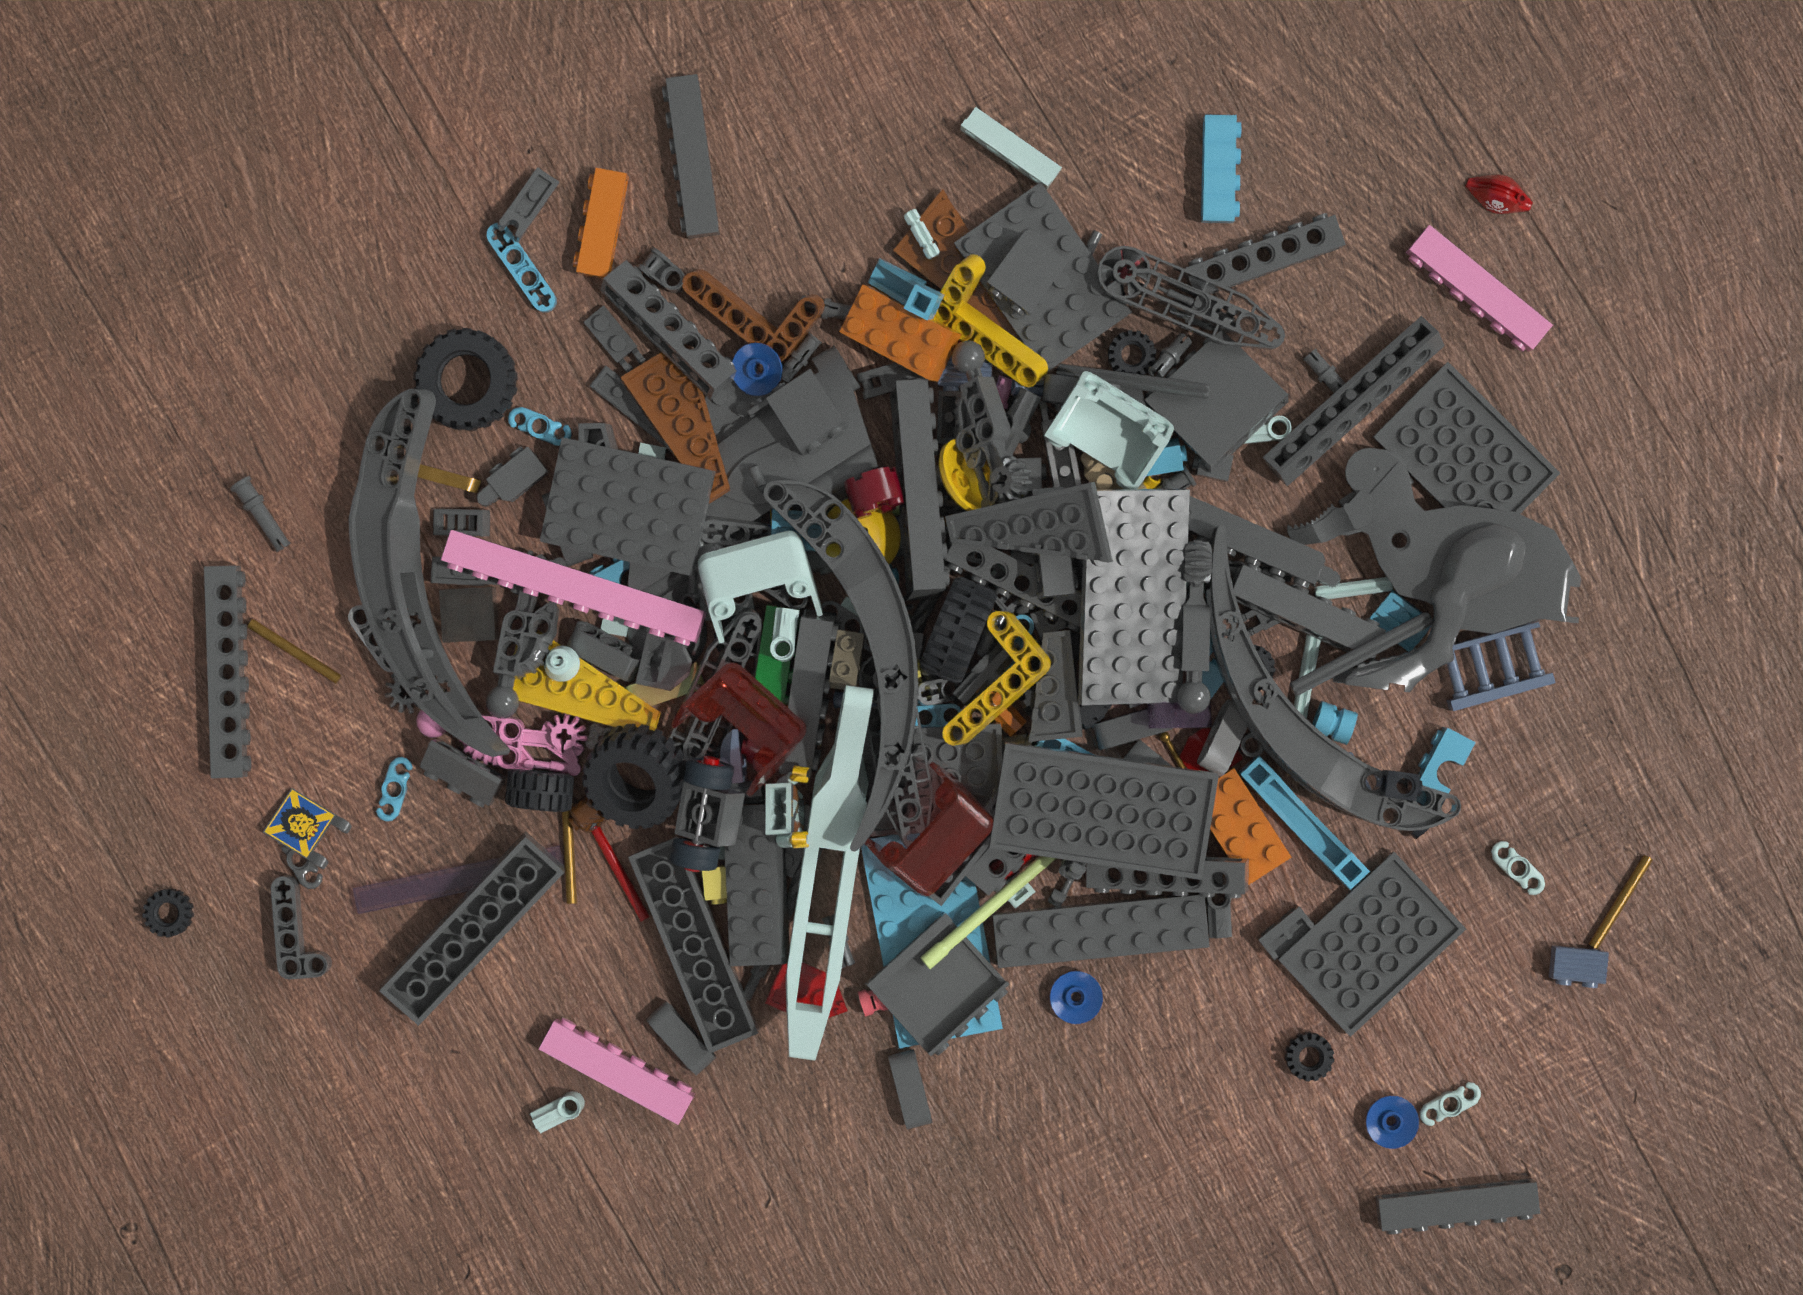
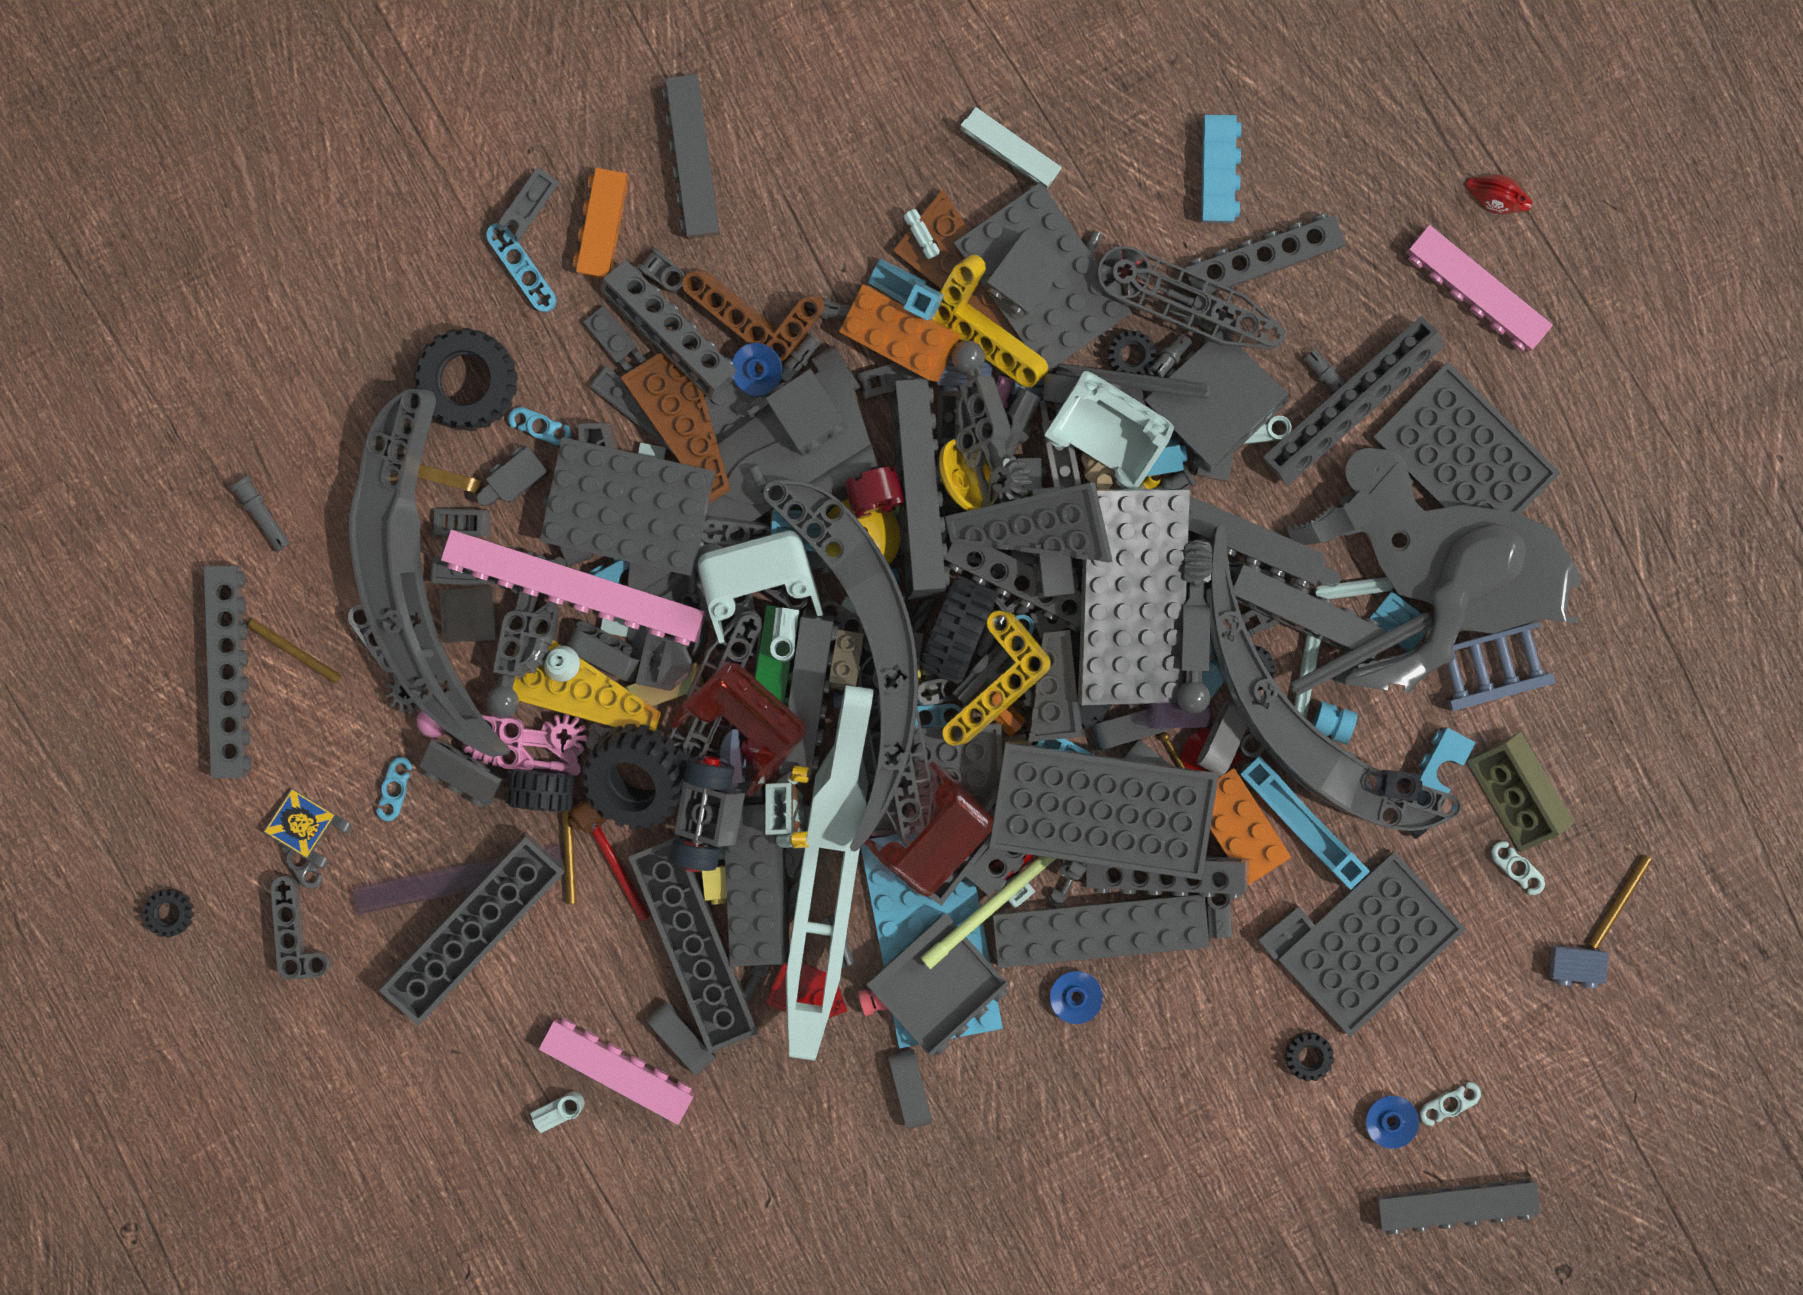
(1521, 792): none -> olive slope

